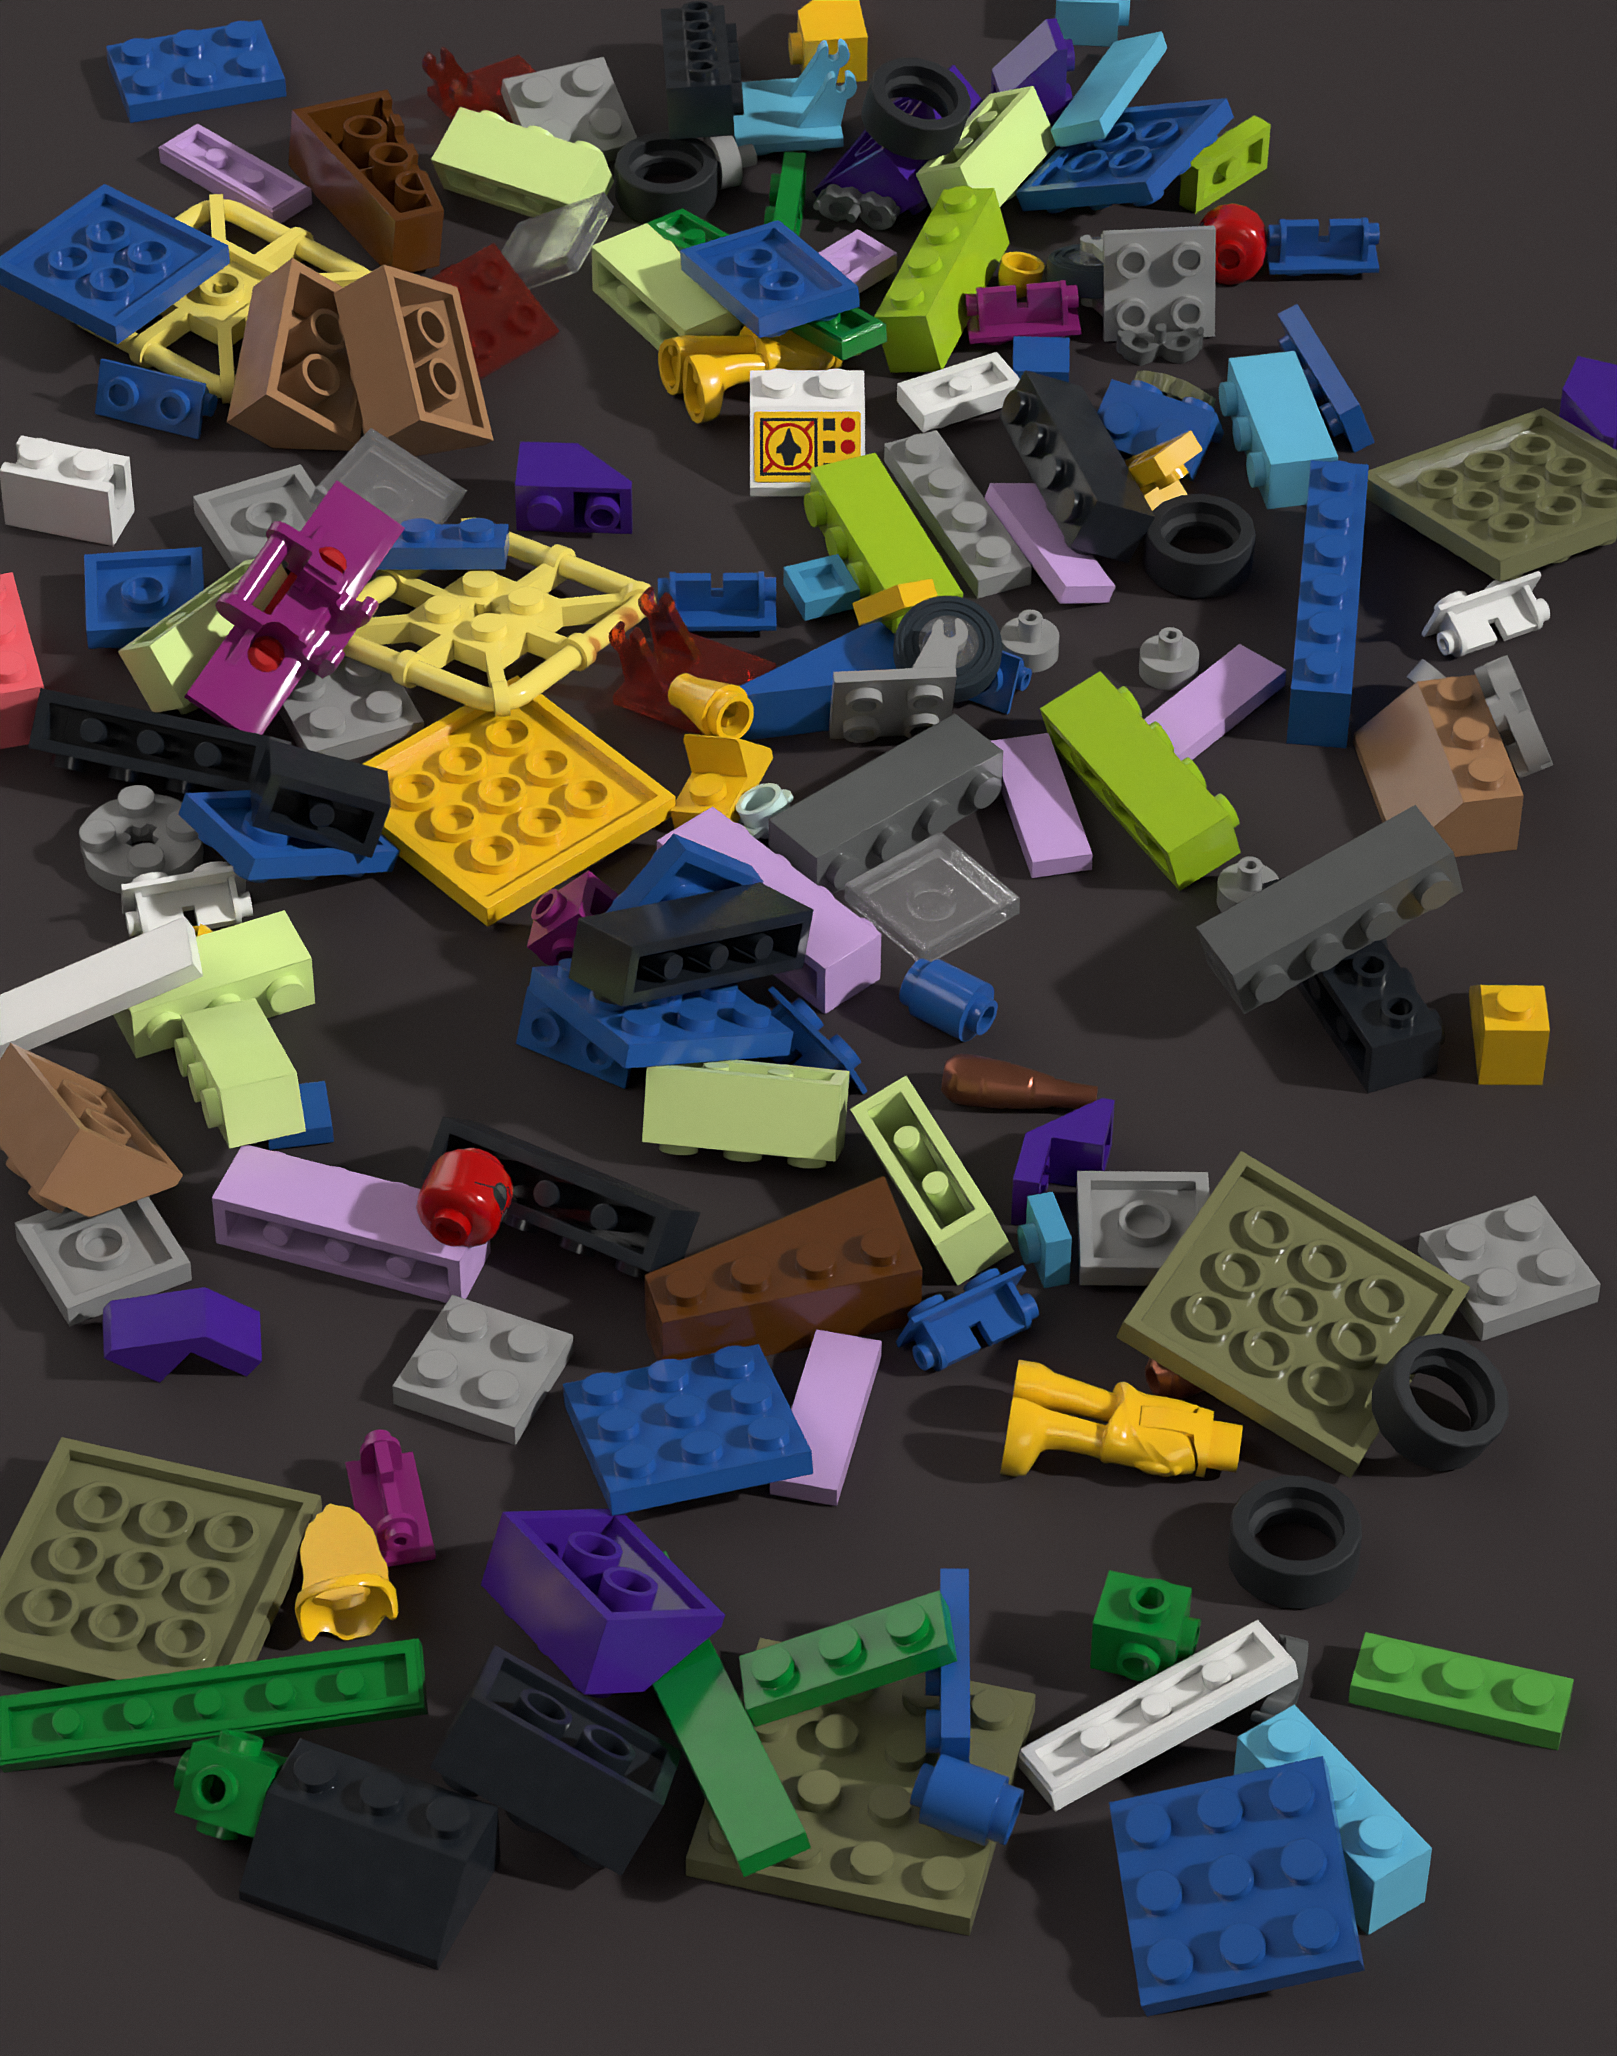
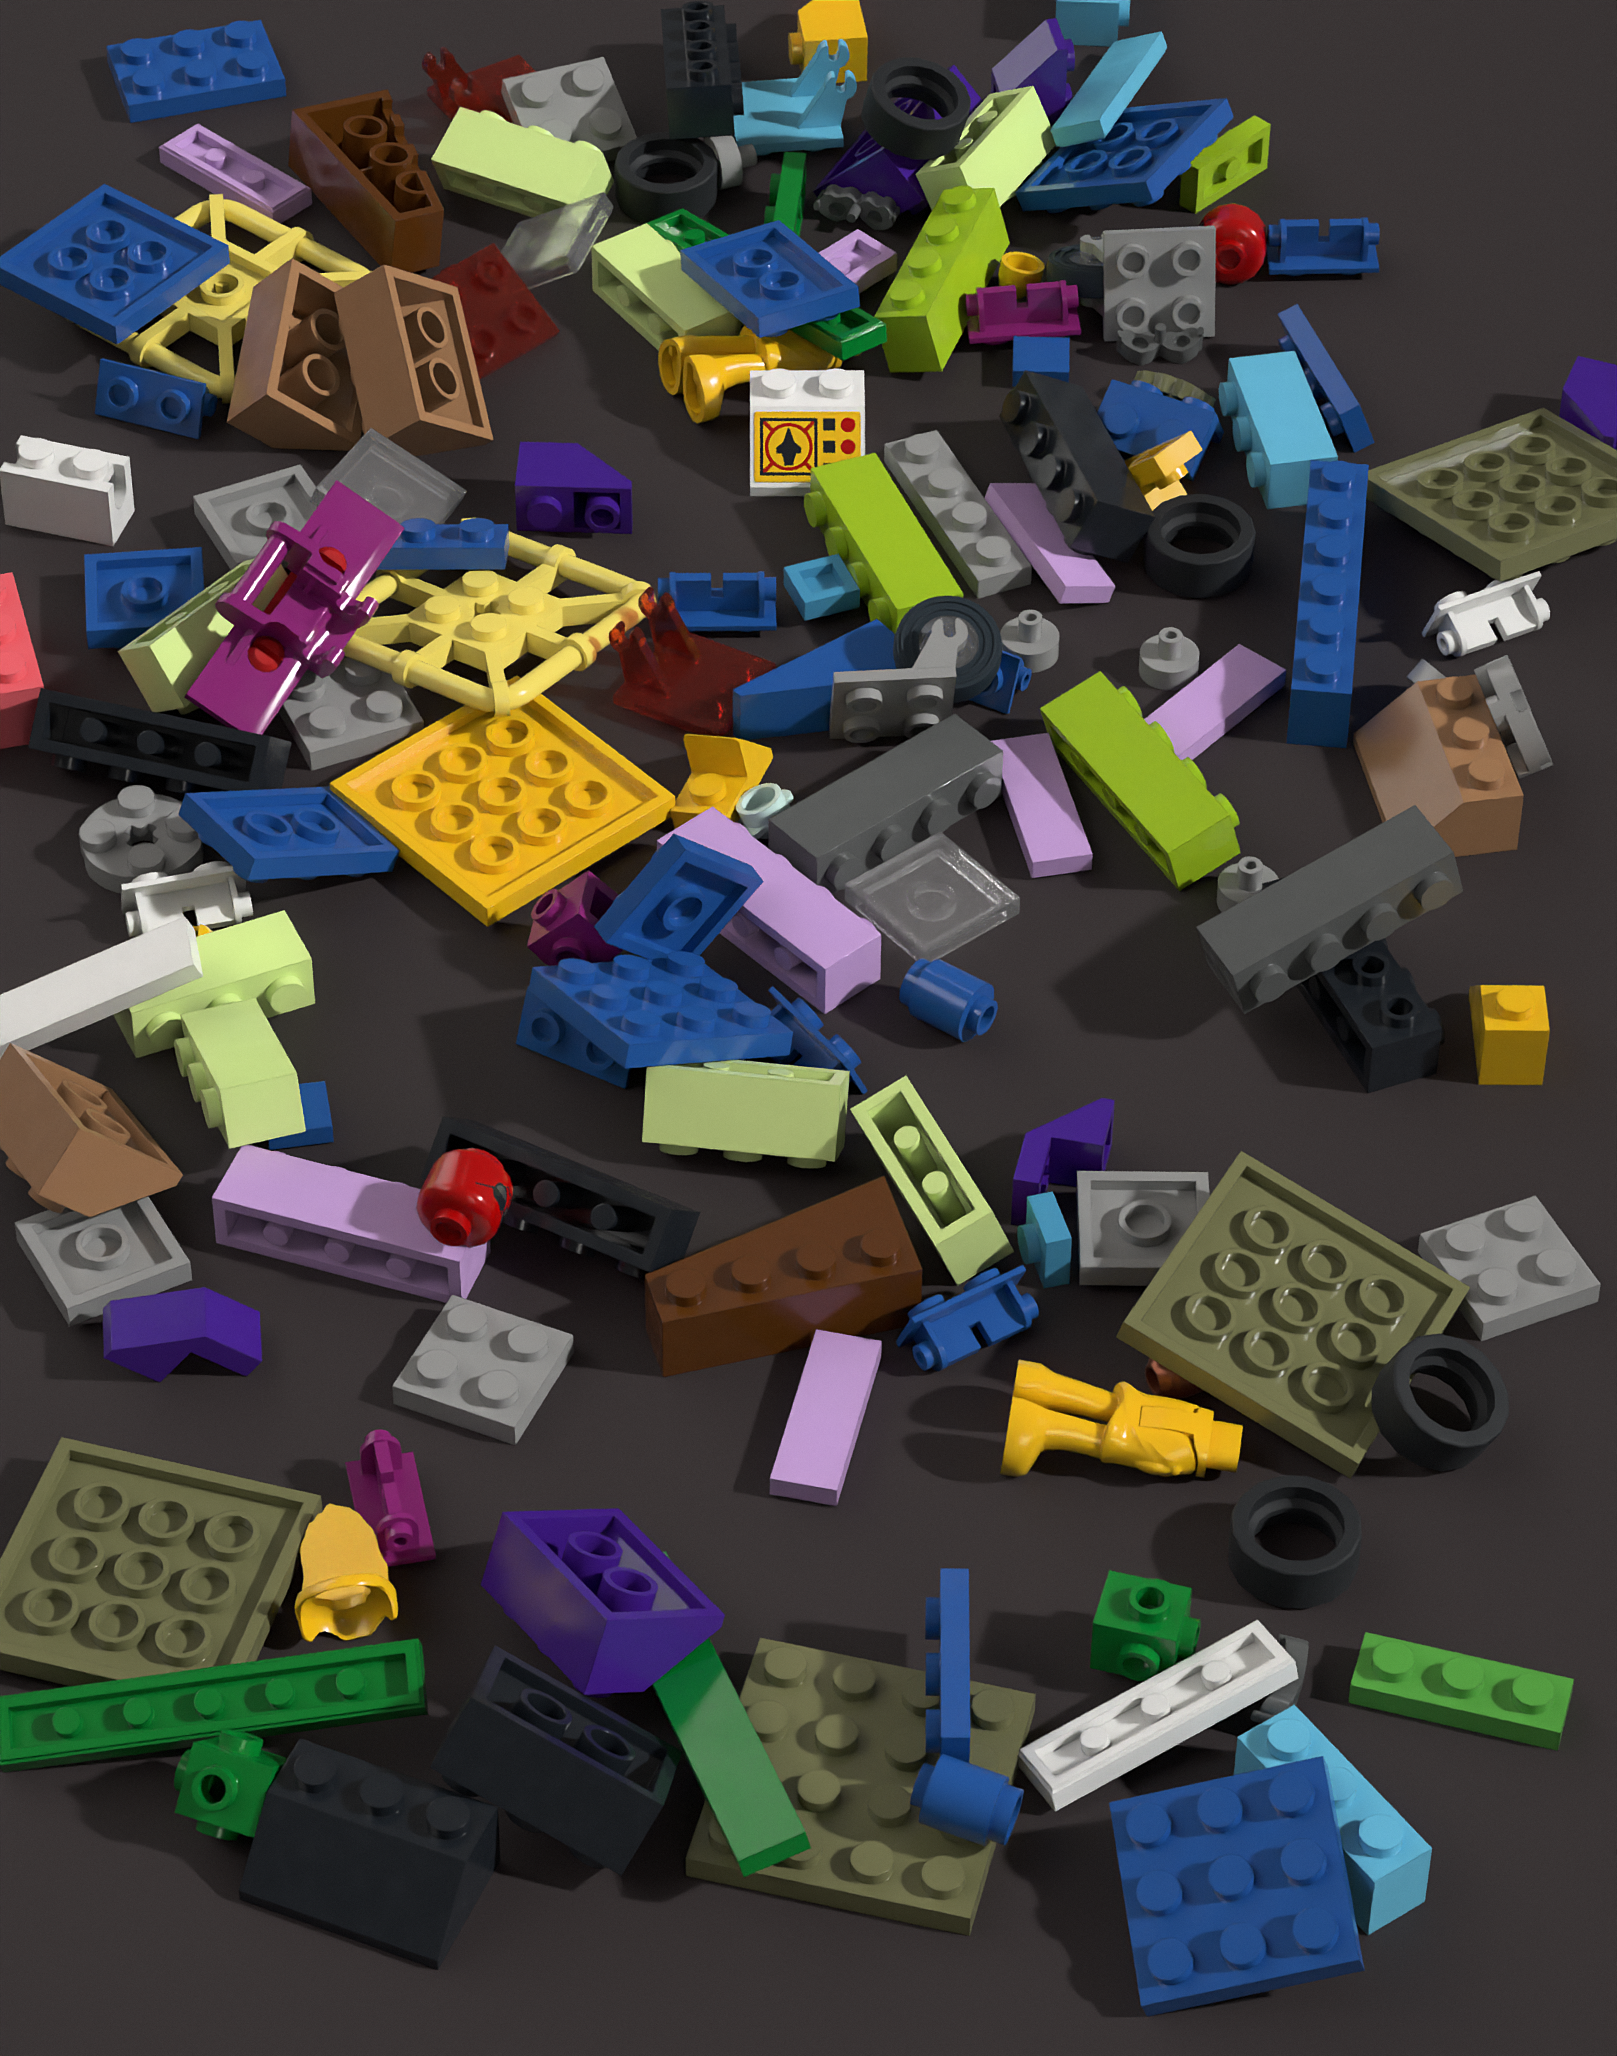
(320, 798): black brick -> none
(686, 1429): blue plate -> none
(689, 944): black brick -> none
(712, 705): yellow cone -> none
(847, 1658): green plate -> none
(893, 601): yellow tile -> none
(957, 392): white plate -> none
(999, 1084): copper piece -> none

